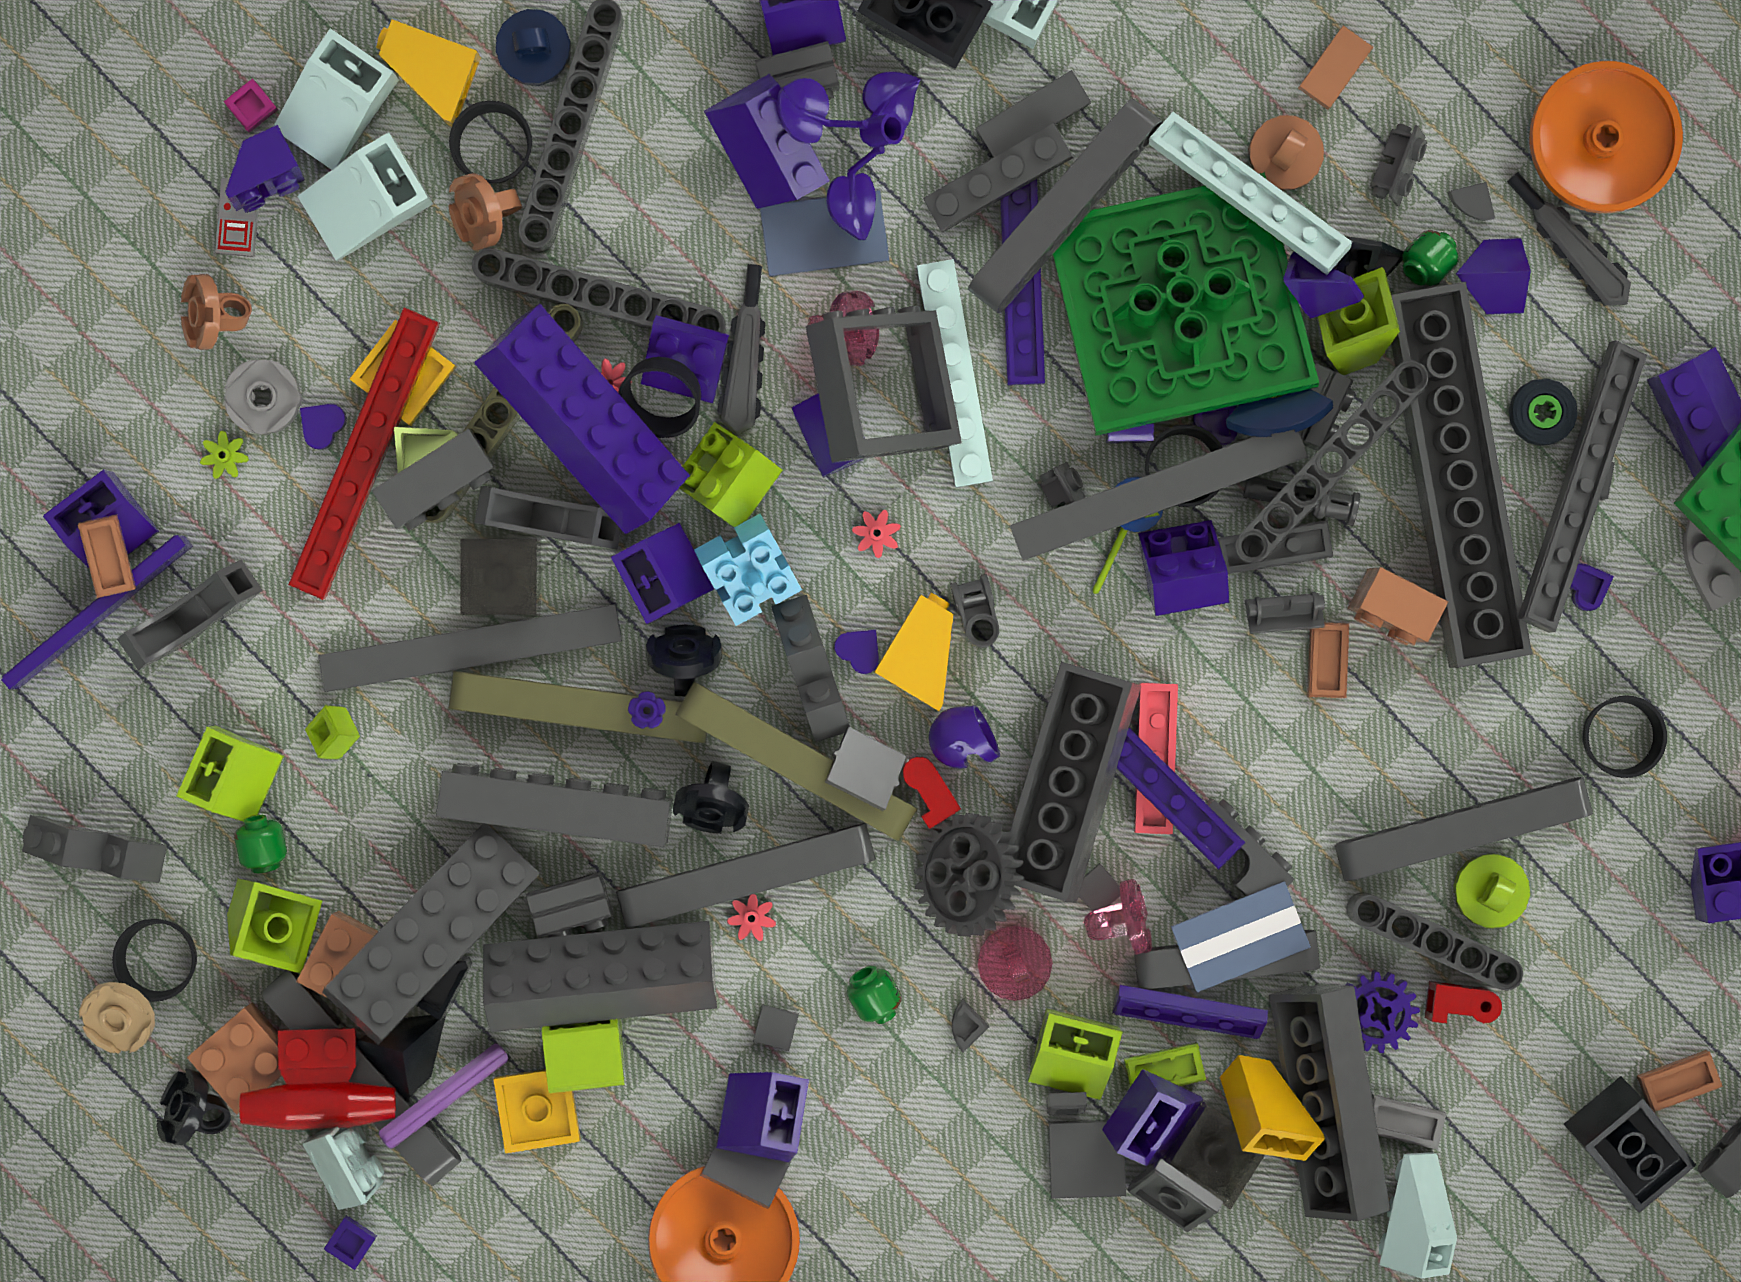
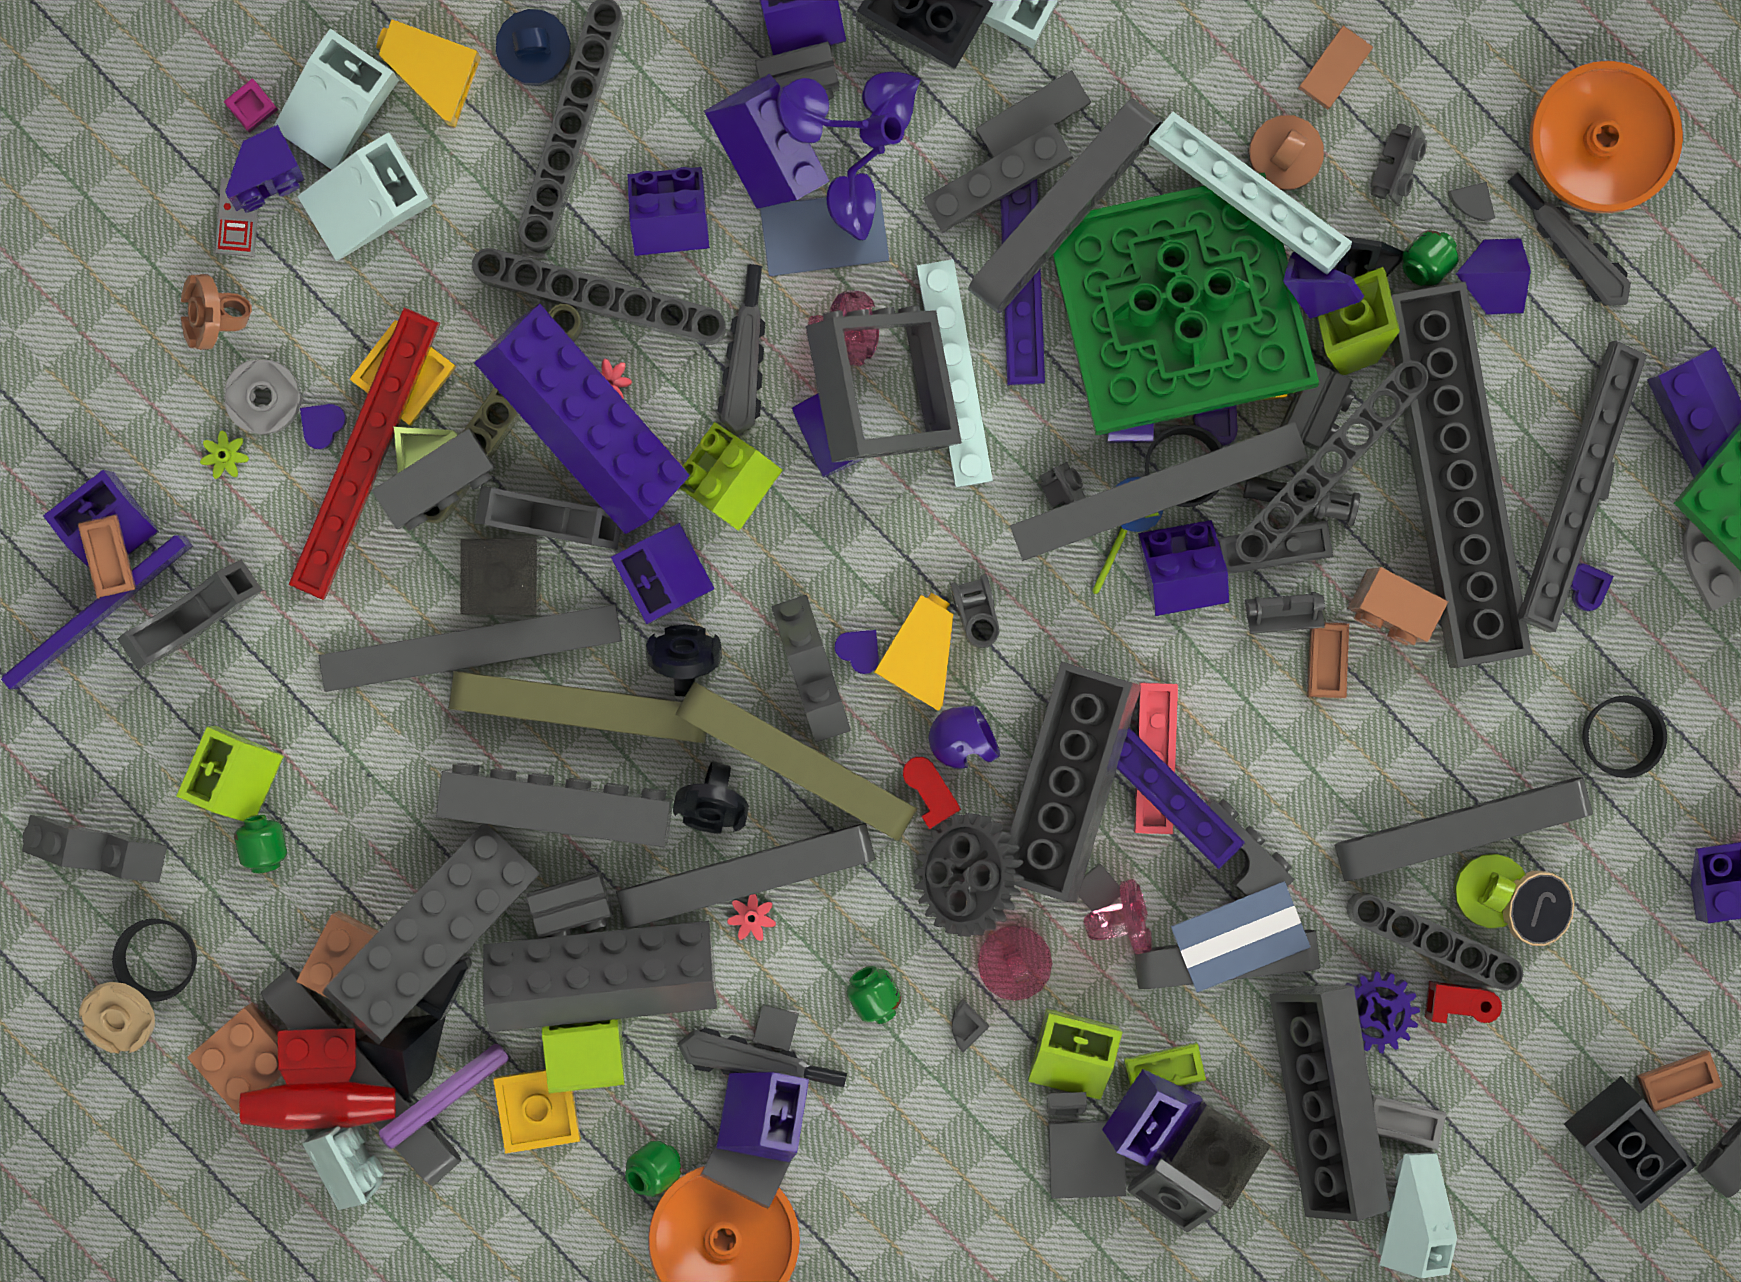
(186, 1103): black tile -> none
(271, 925): lime slope -> none
(332, 732): lime slope -> none
(350, 1242): dark purple plate -> none
(478, 109): black tyre -> none
(480, 210): nougat tile -> none
(643, 720): dark purple plate -> none
(653, 1168): none -> green head
(664, 426): black tyre -> none
(668, 211): none -> dark purple slope
(694, 347): dark purple plate -> none
(709, 1050): none -> dark grey sword
(747, 569): medium azure brick -> none
(865, 769): piece -> none
(885, 531): coral plant -> none
(1190, 1012): dark purple tile -> none
(1267, 1111): yellow slope -> none
(1281, 414): dark blue tile -> none
(1539, 908): none -> black tile
(1549, 429): black bush -> none

